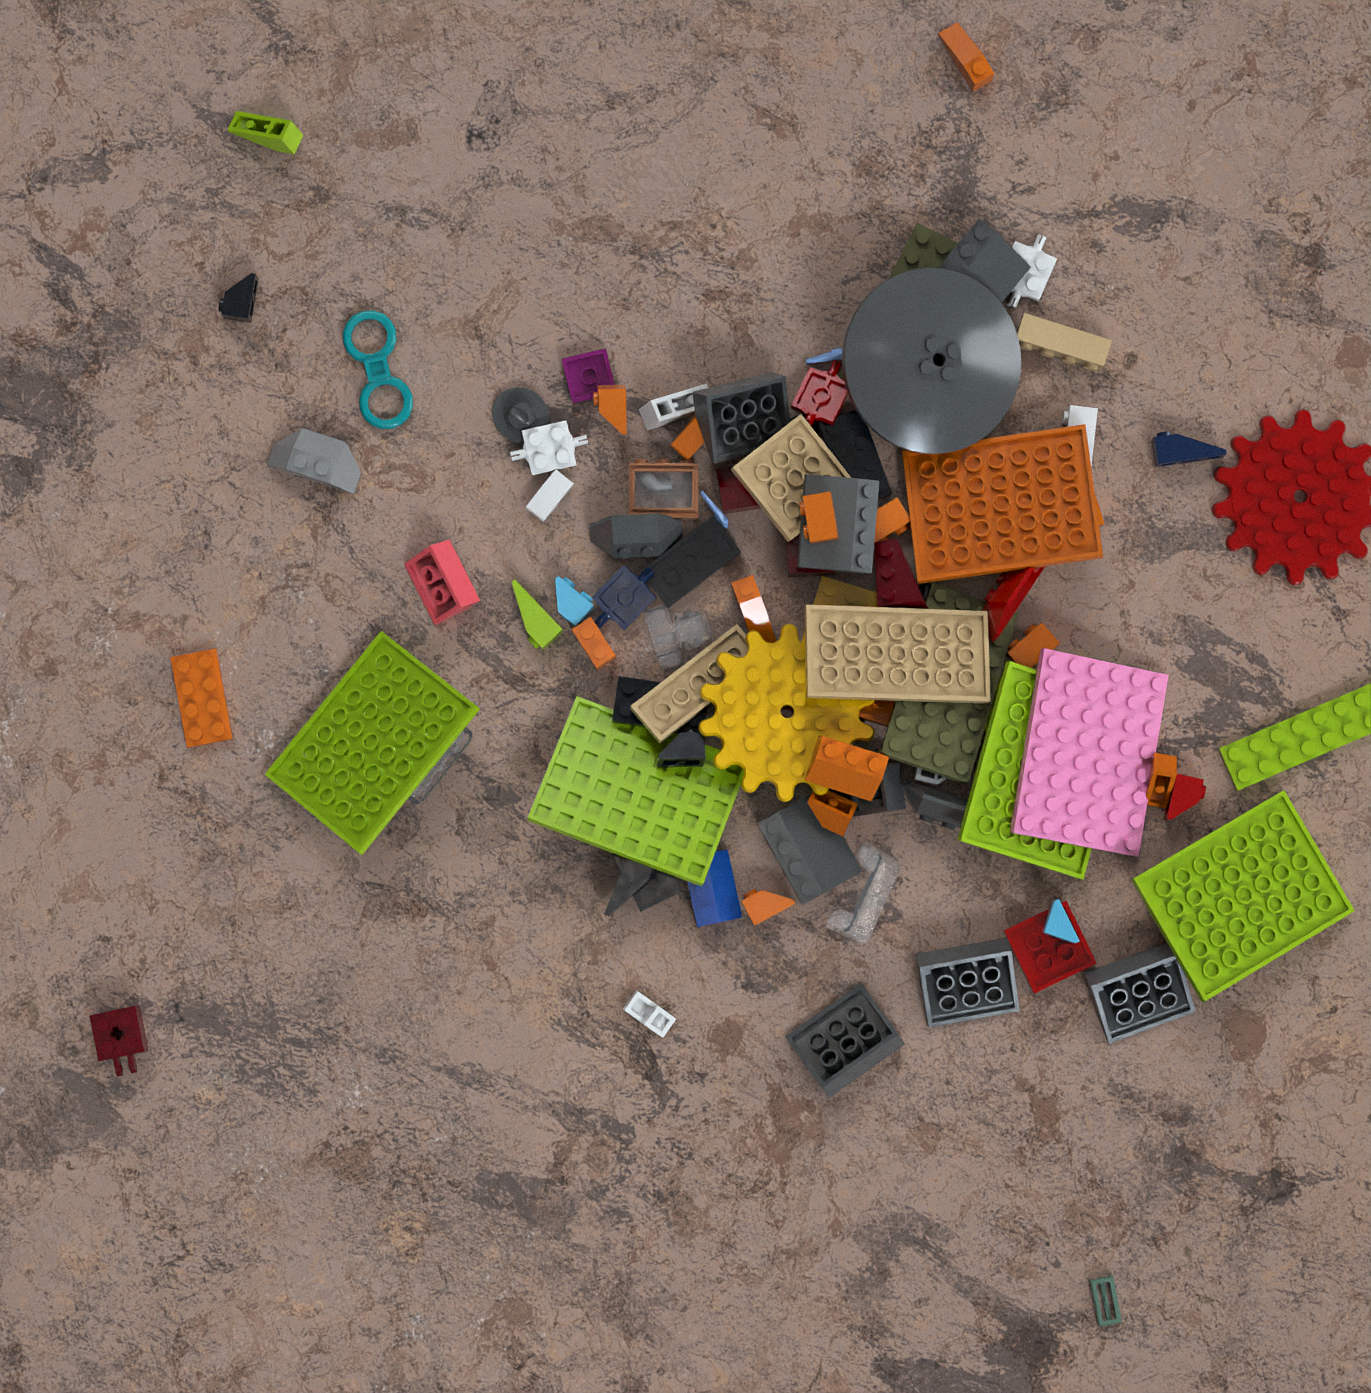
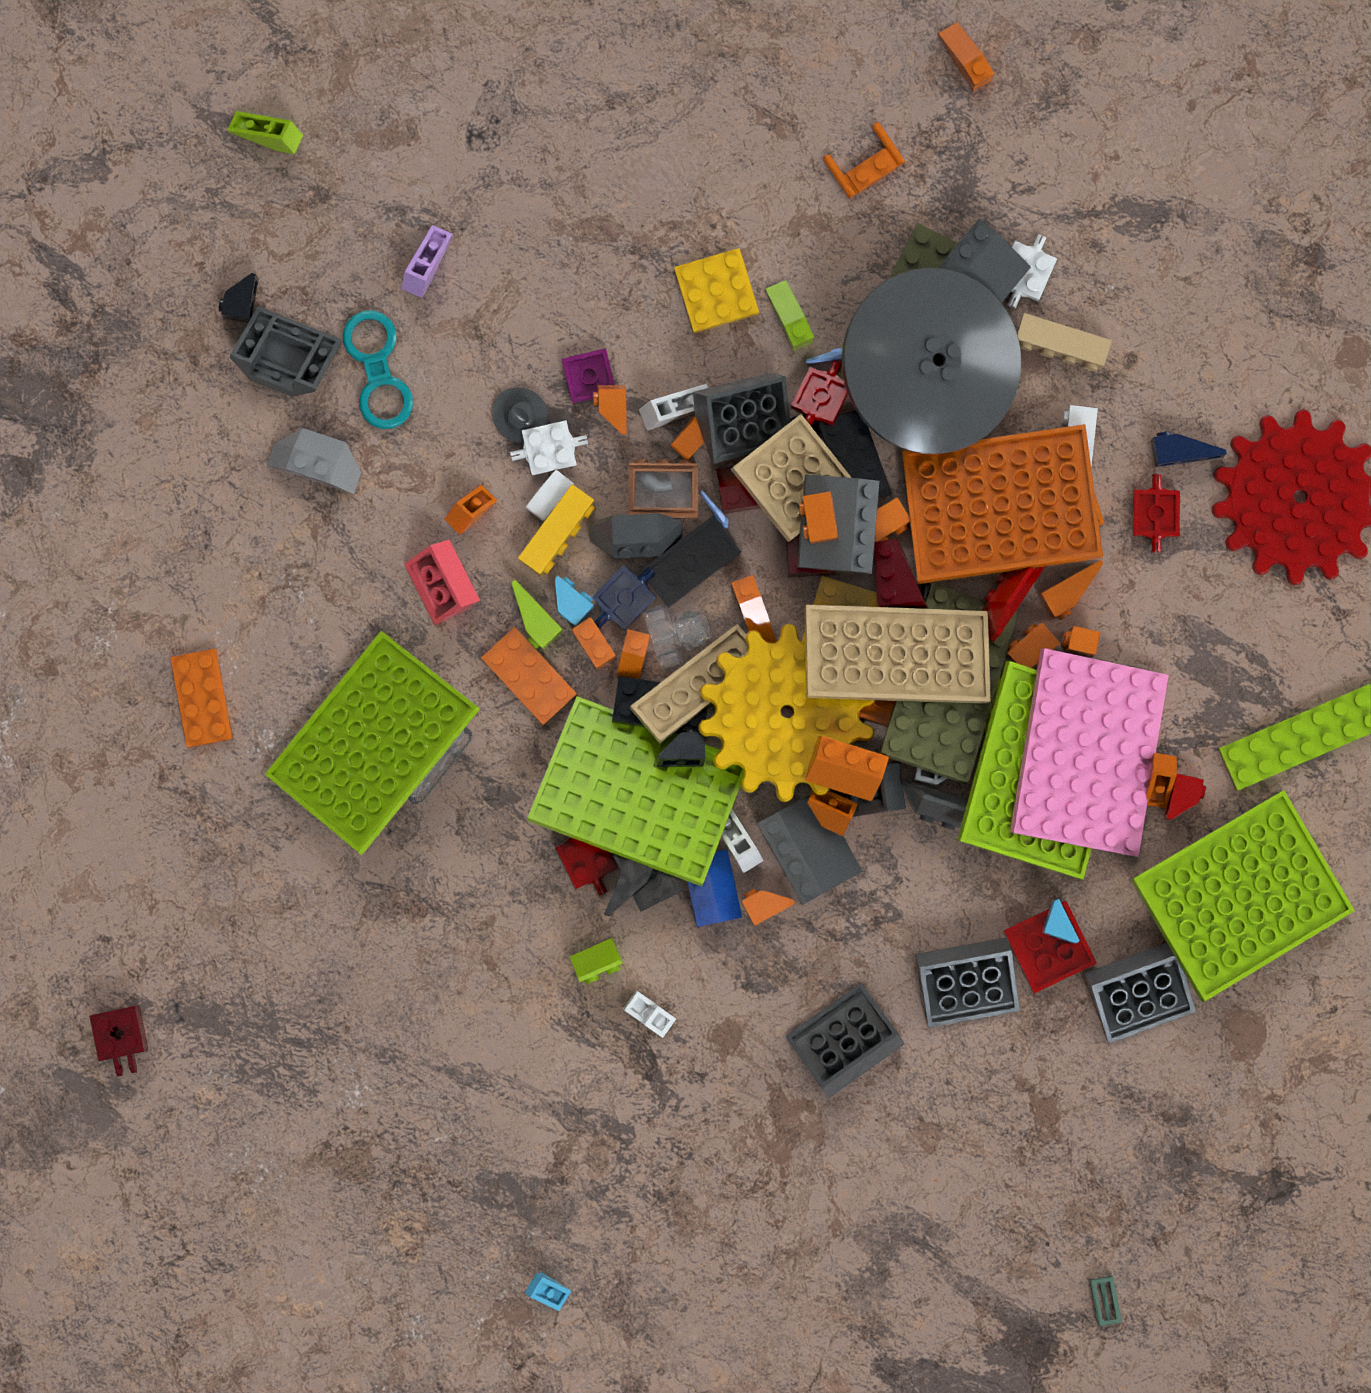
(284, 353): none -> dark grey slope
(426, 261): none -> lavender slope
(470, 509): none -> orange slope
(529, 676): none -> orange plate
(547, 1291): none -> medium azure slope
(556, 531): none -> yellow brick
(585, 863): none -> red plate
(596, 960): none -> lime slope
(633, 654): none -> orange slope
(716, 290): none -> yellow plate
(740, 844): none -> white slope
(790, 315): none -> lime slope
(871, 169): none -> orange plate
(883, 874): clear windscreen -> none
(1066, 594): none -> orange slope
(1080, 641): none -> orange brick
(1156, 513): none -> red plate

